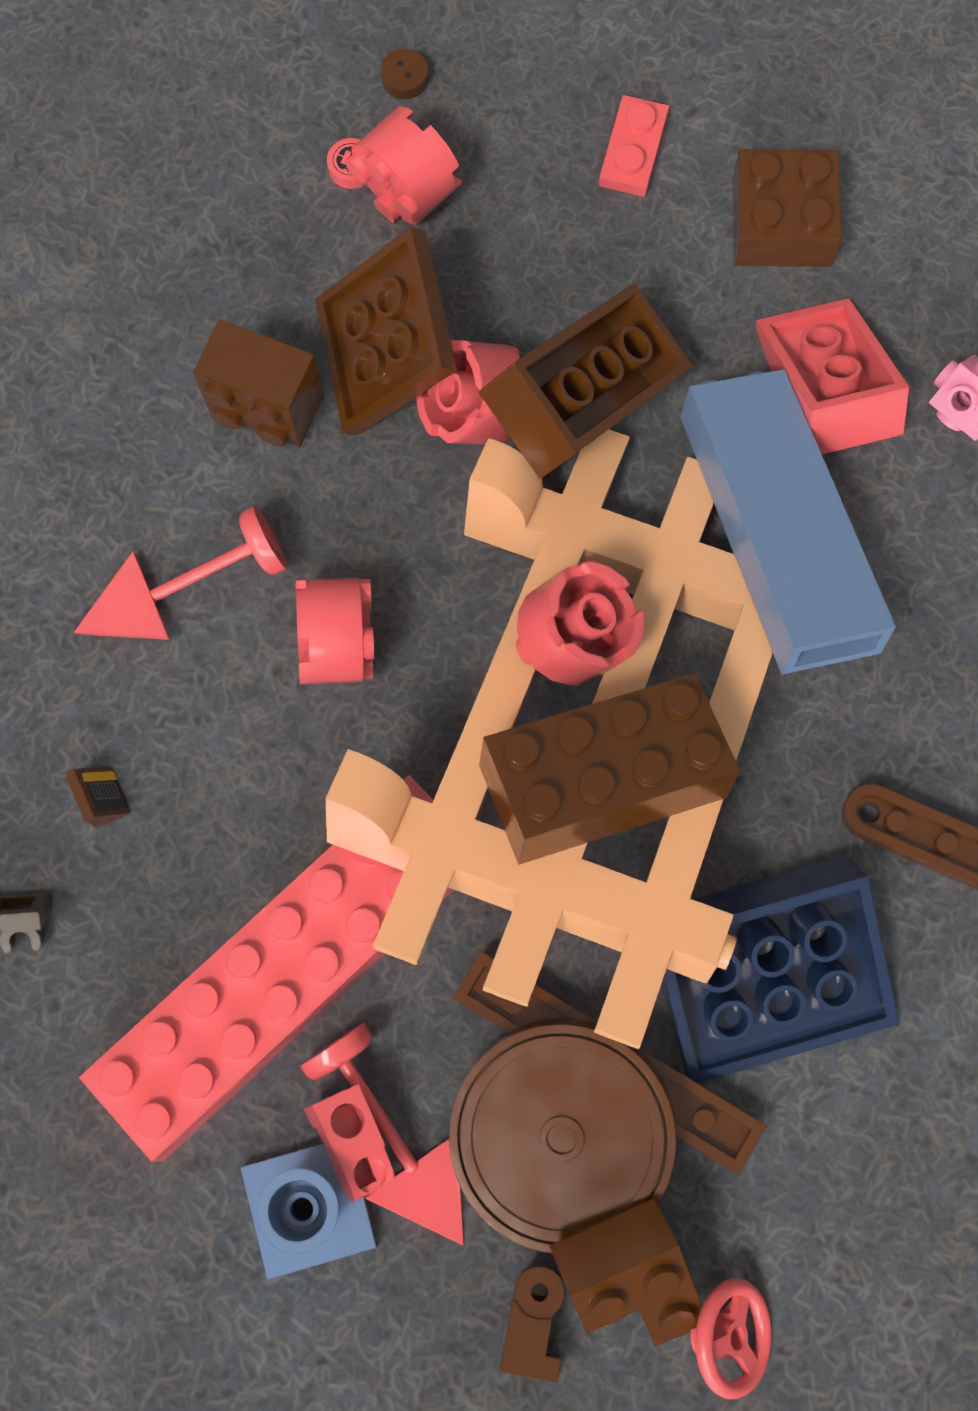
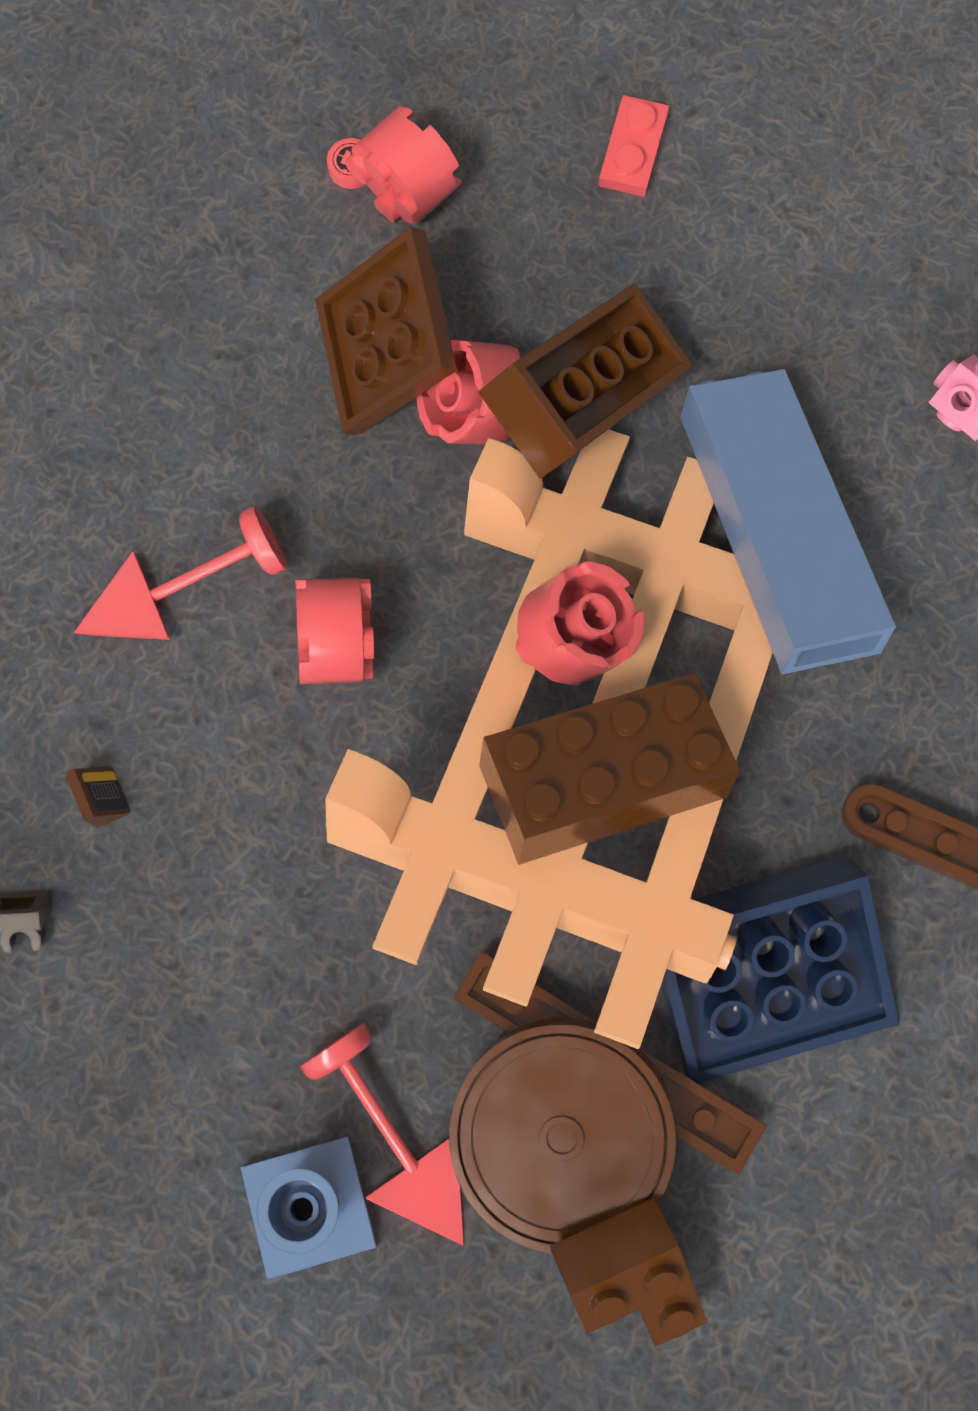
(247, 1000): coral brick -> none
(259, 384): reddish brown brick -> none
(352, 1142): coral leg -> none
(404, 73): reddish brown tile -> none
(534, 1302): reddish brown leg -> none
(726, 1336): coral piece -> none
(786, 208): reddish brown brick -> none
(837, 373): coral slope -> none

